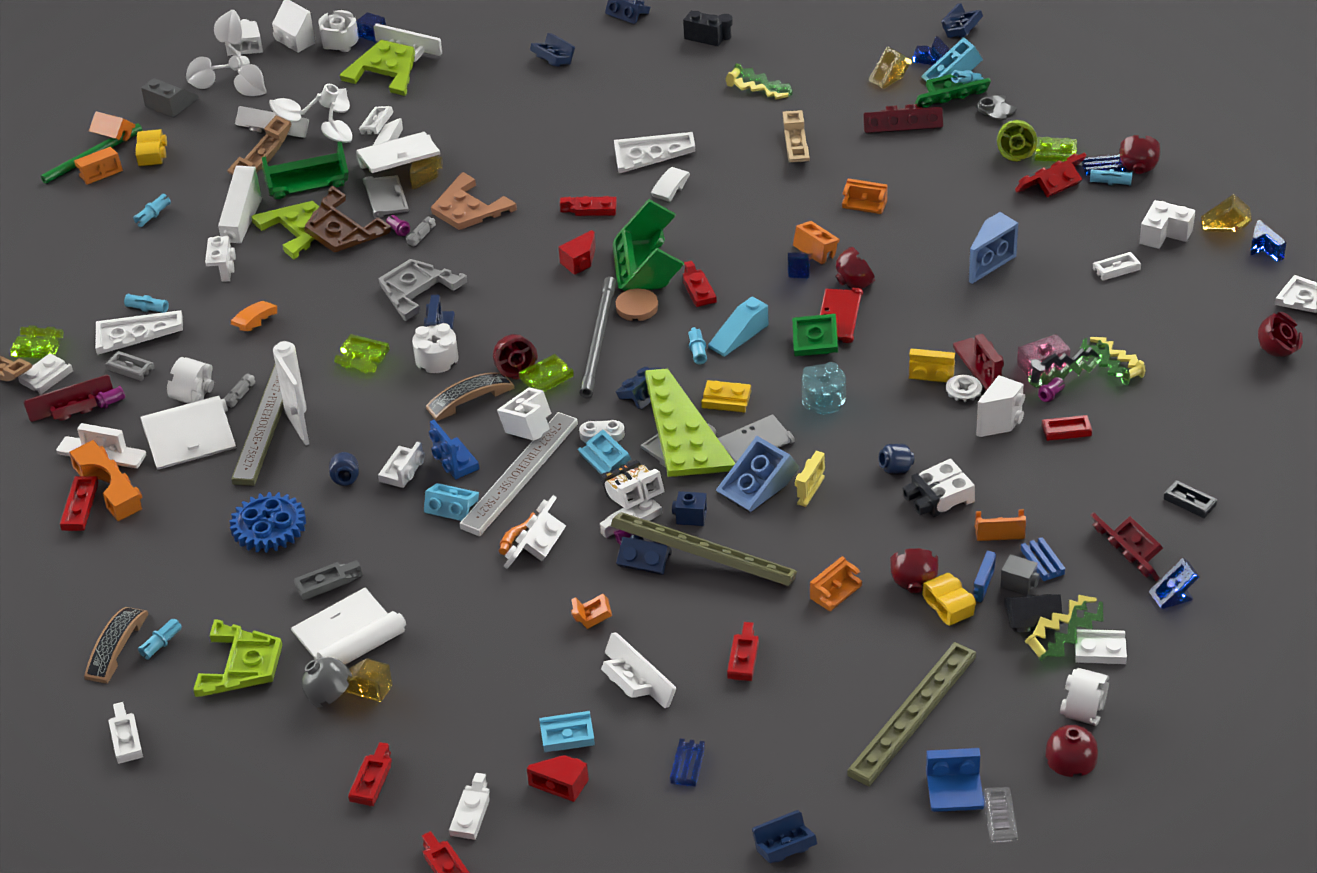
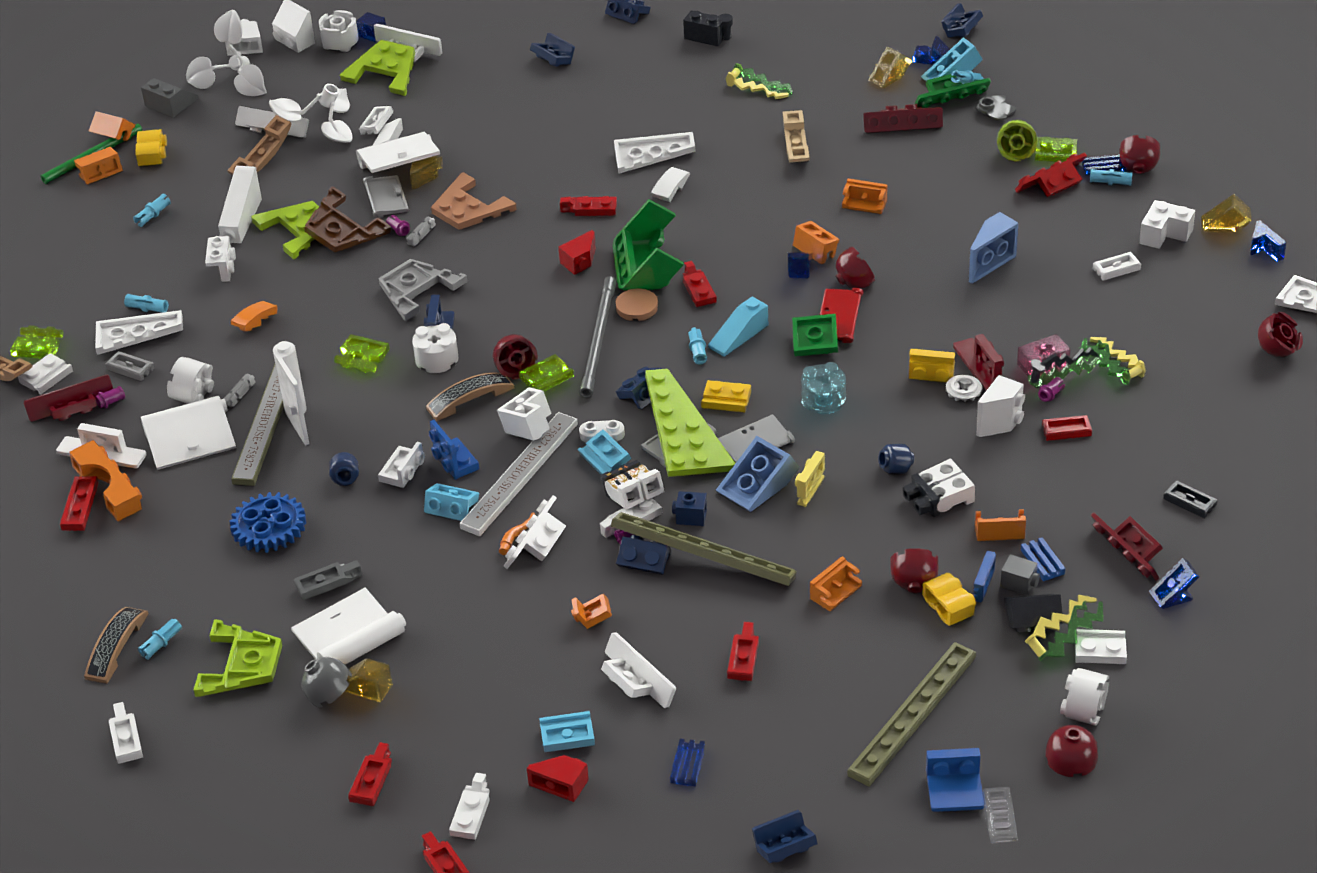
(306, 174): green windscreen -> none

